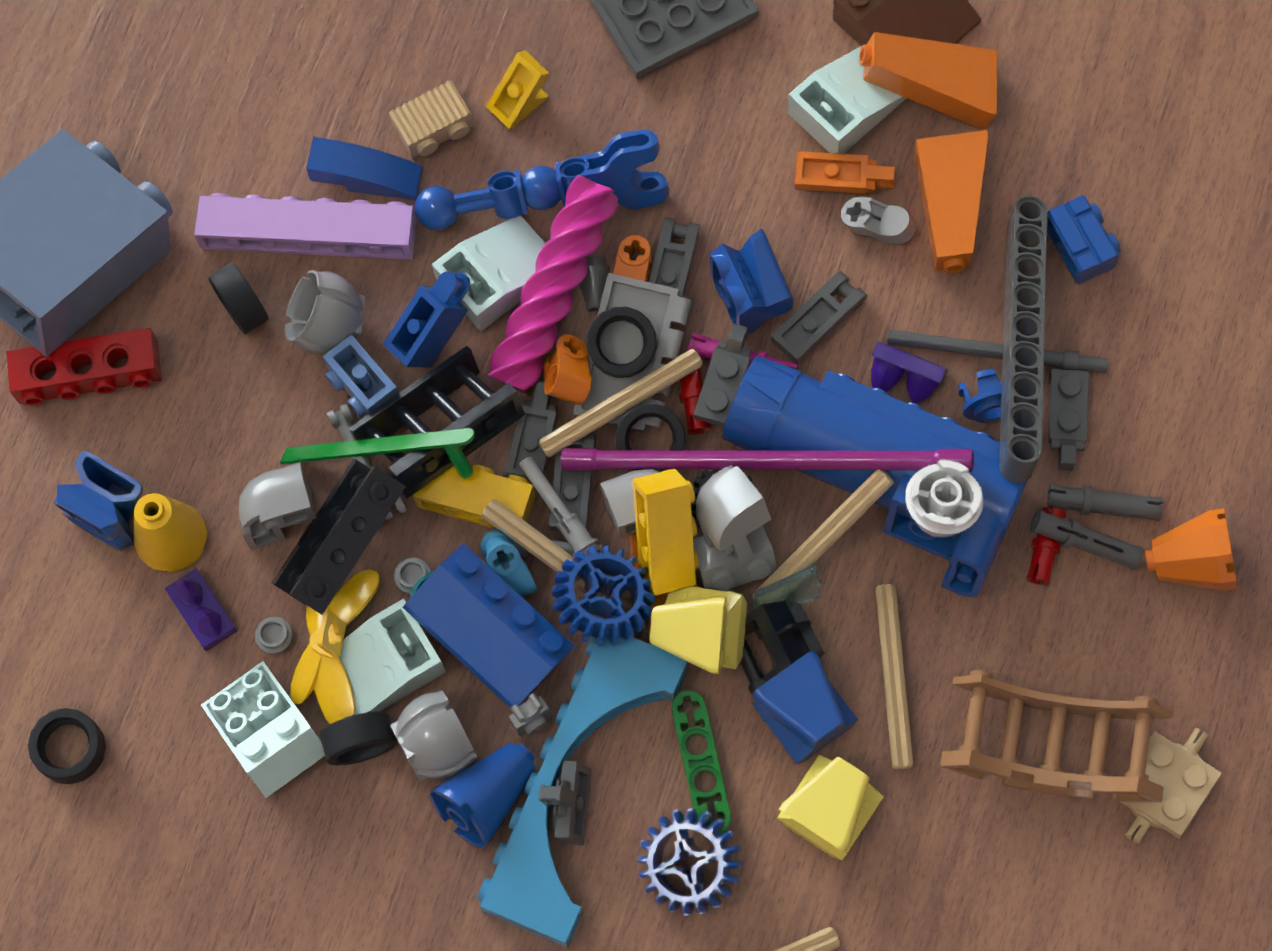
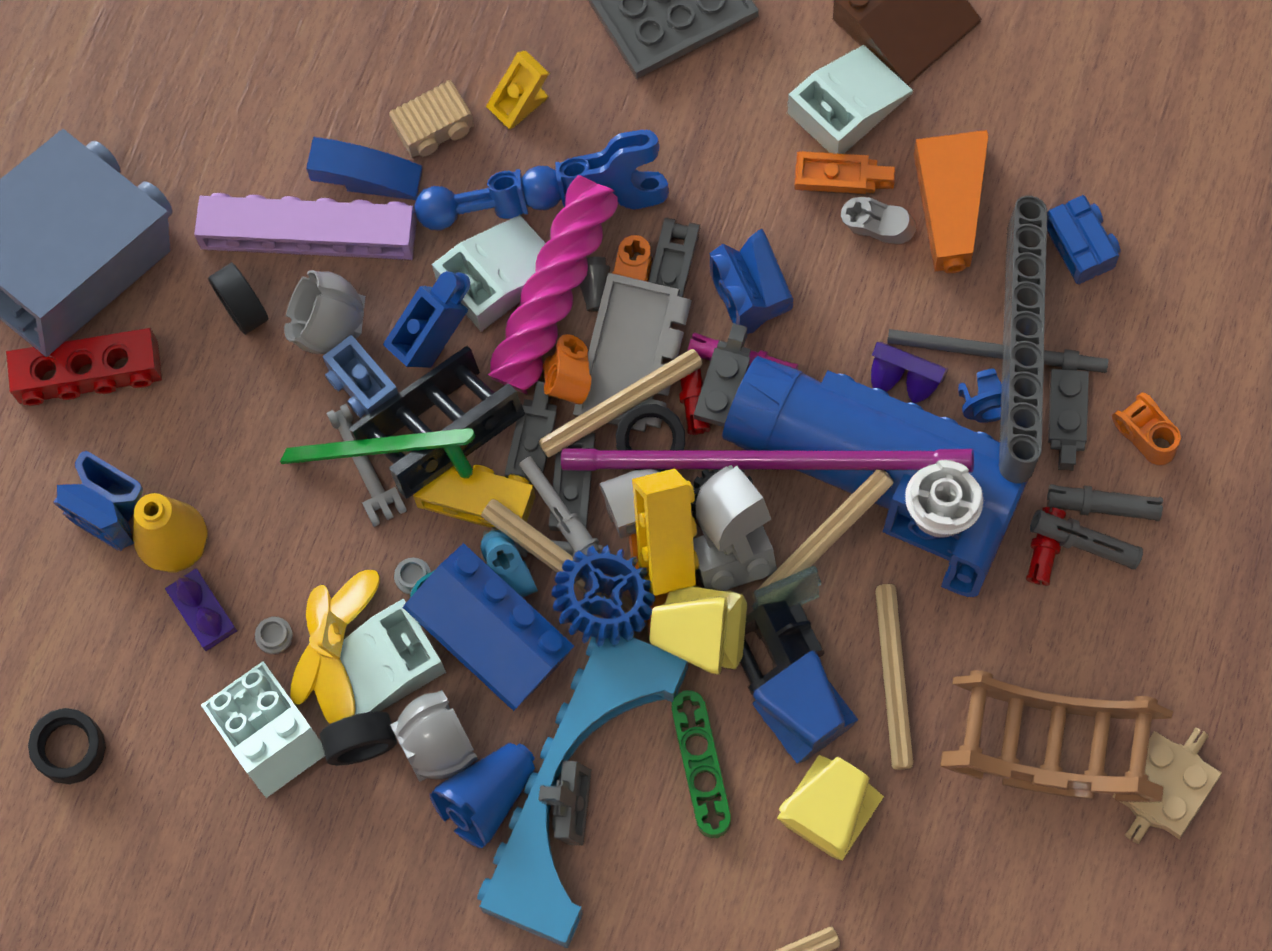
(274, 502): light grey brick -> none
(338, 535): black fence -> none
(530, 716): light grey plate -> none
(621, 314): black tyre -> none
(694, 879): blue gear -> none
(817, 317): dark grey plate -> none
(935, 74): orange slope -> none
(1144, 423): none -> orange piece
(1195, 553): orange cone -> none

